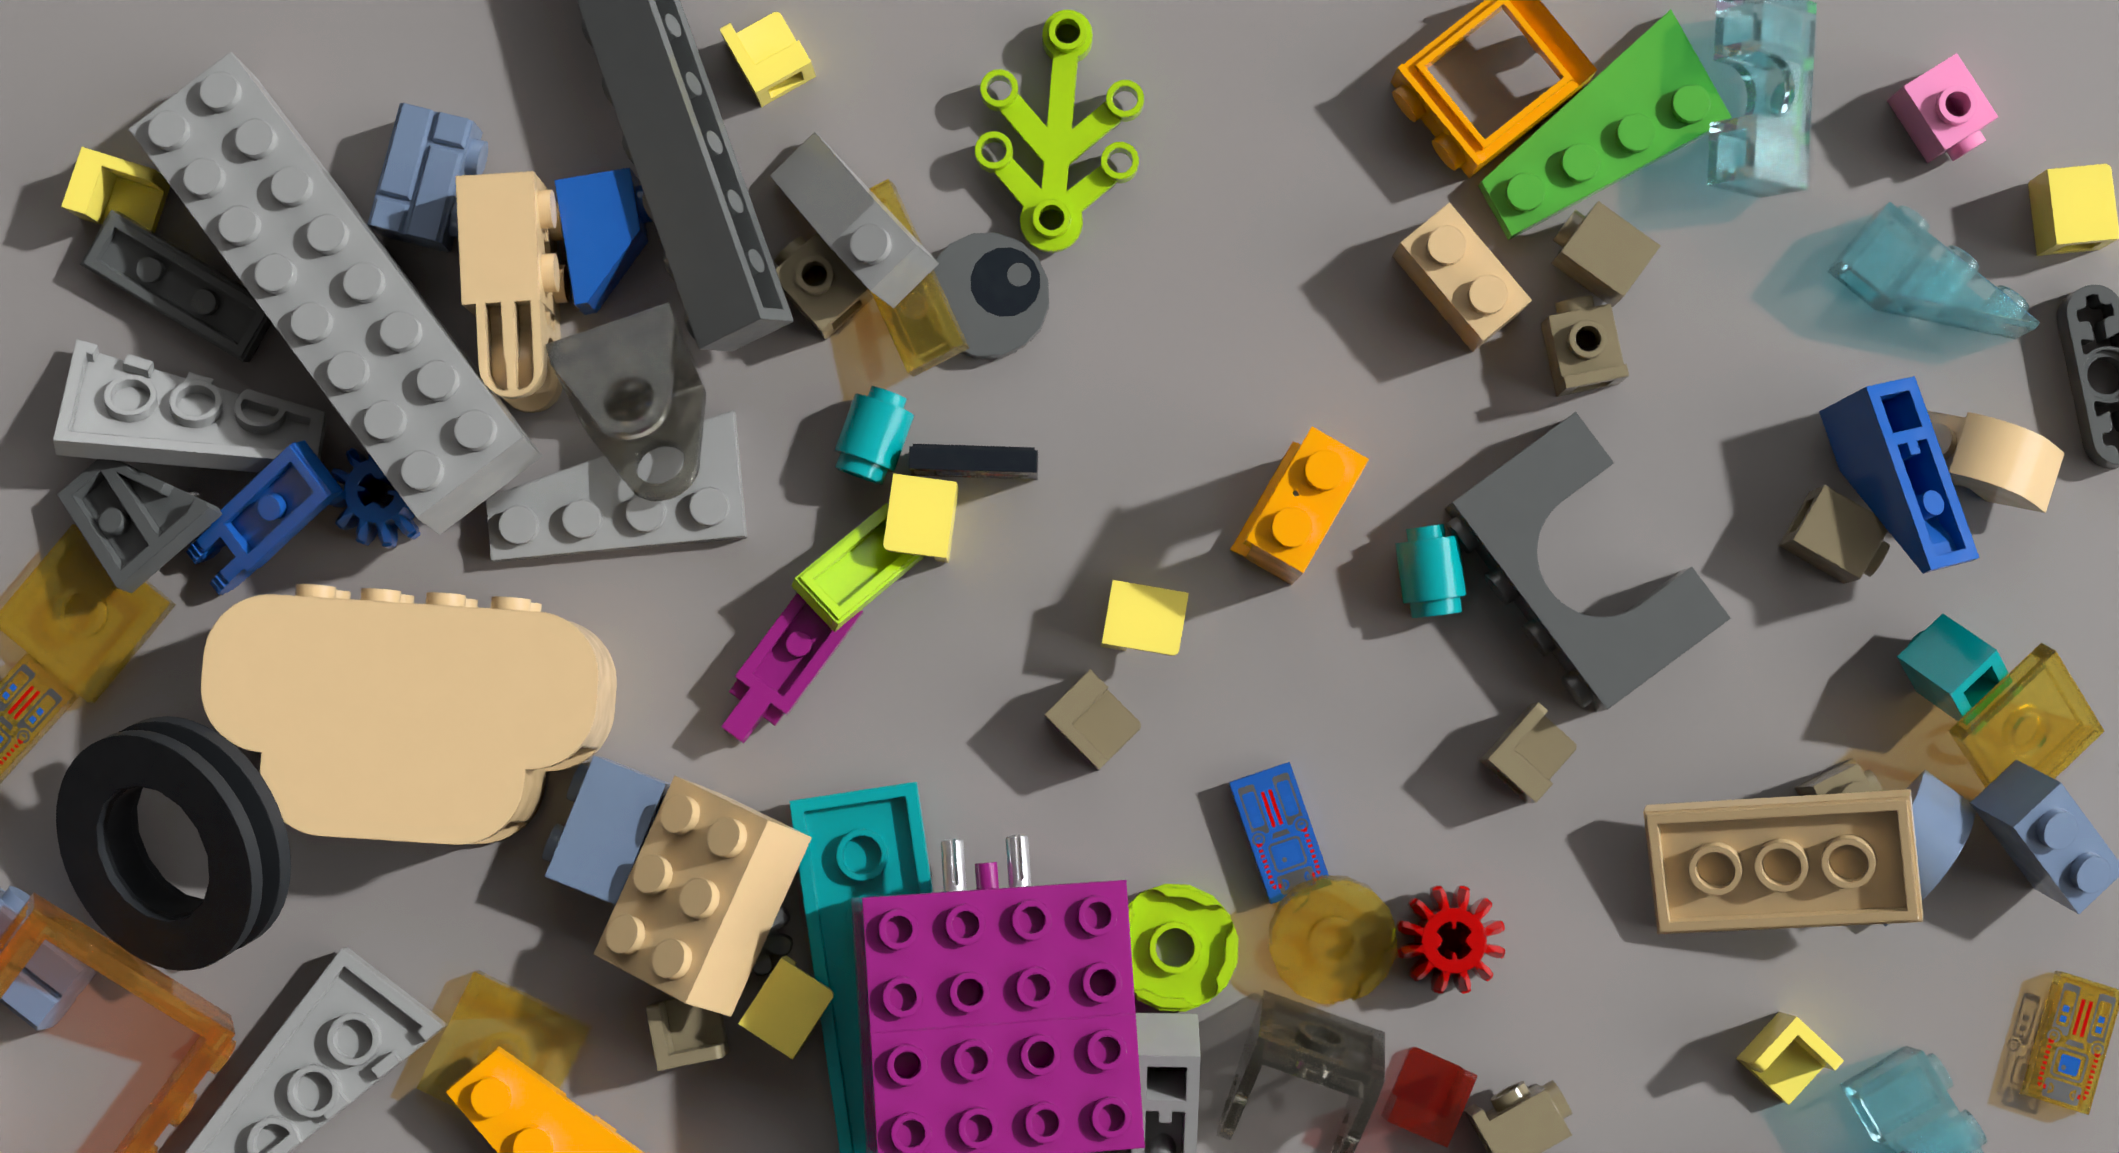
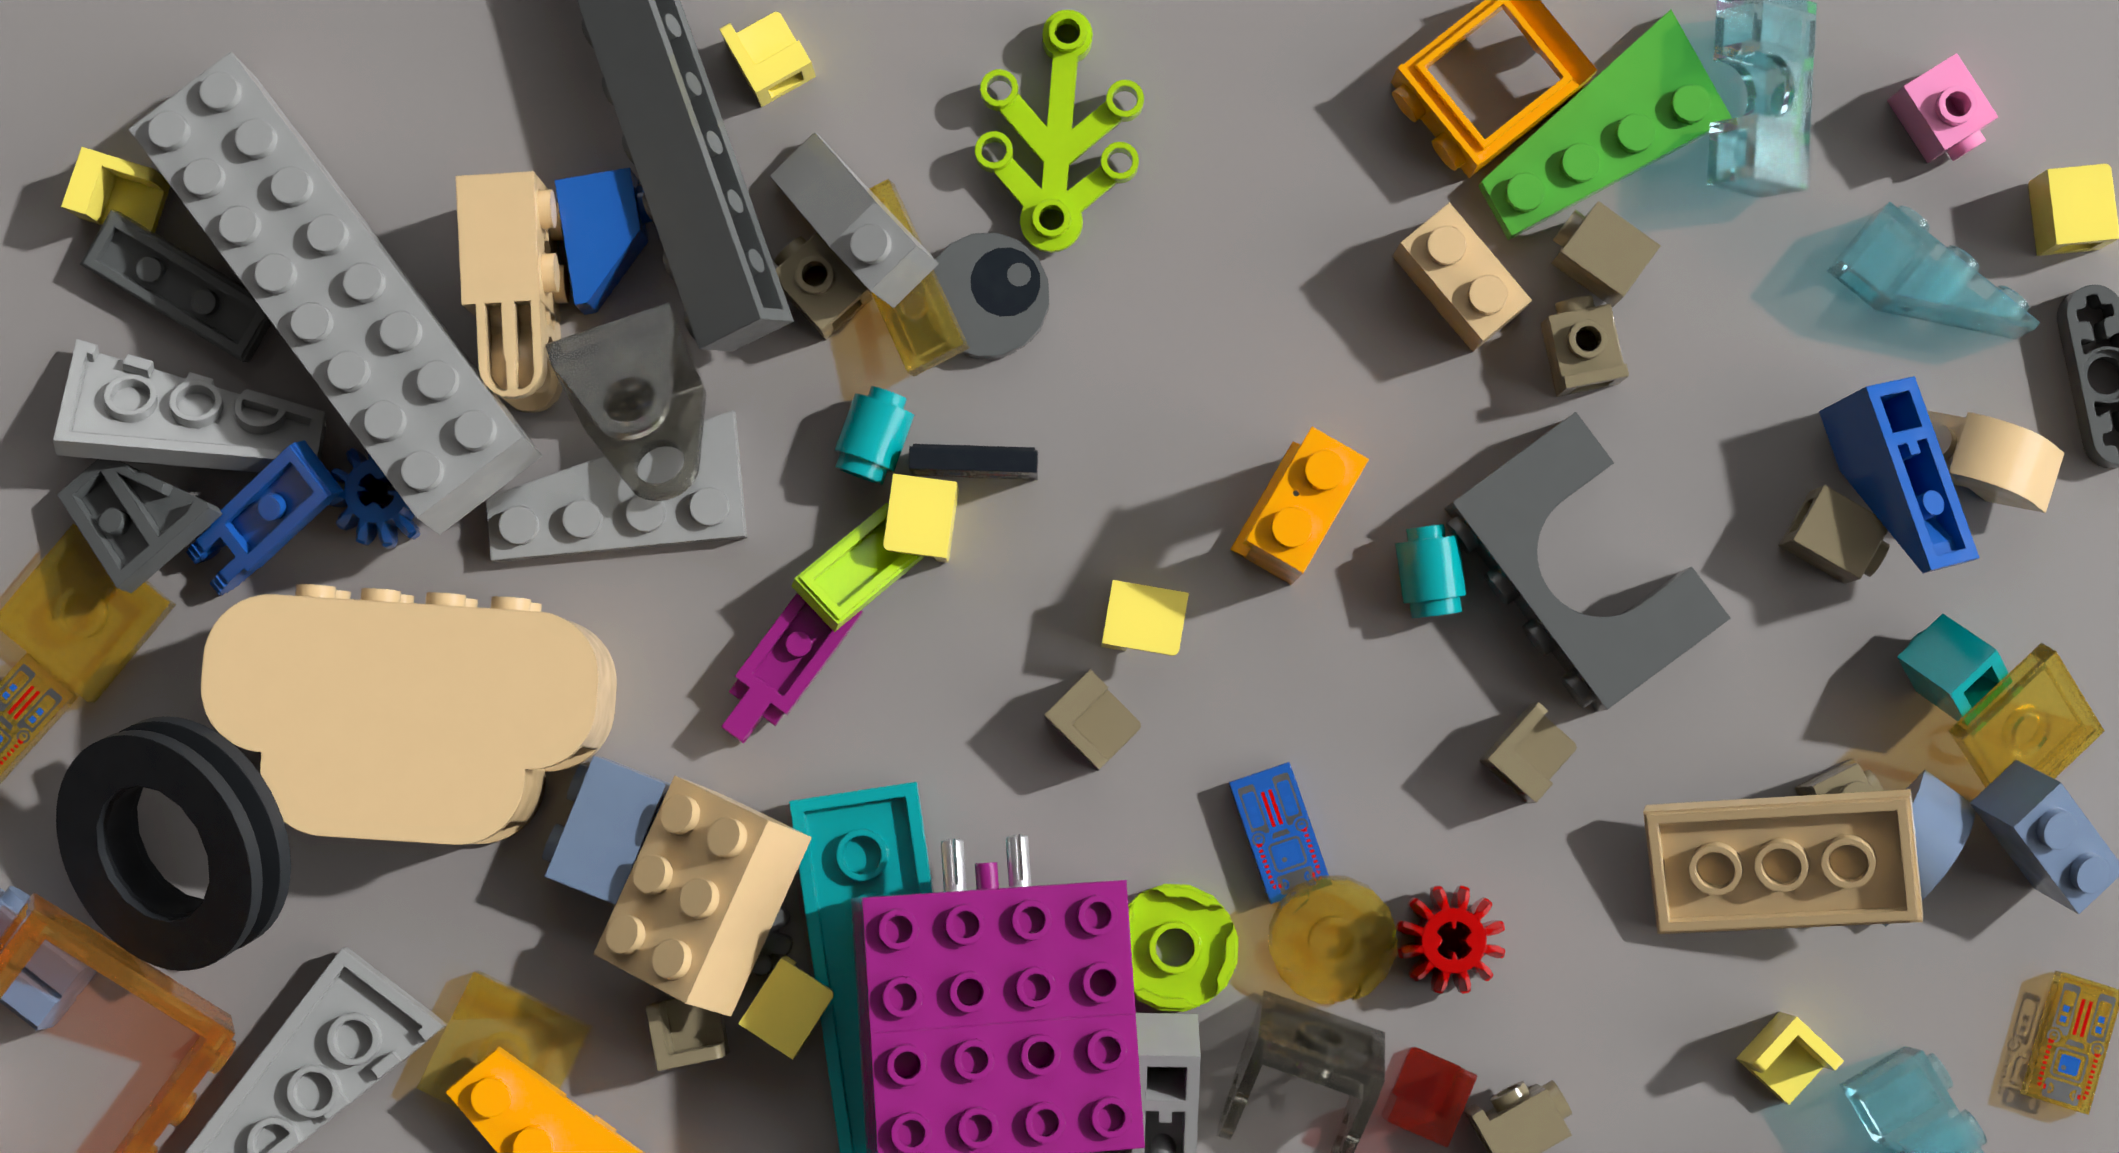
(418, 175): sand blue brick -> none

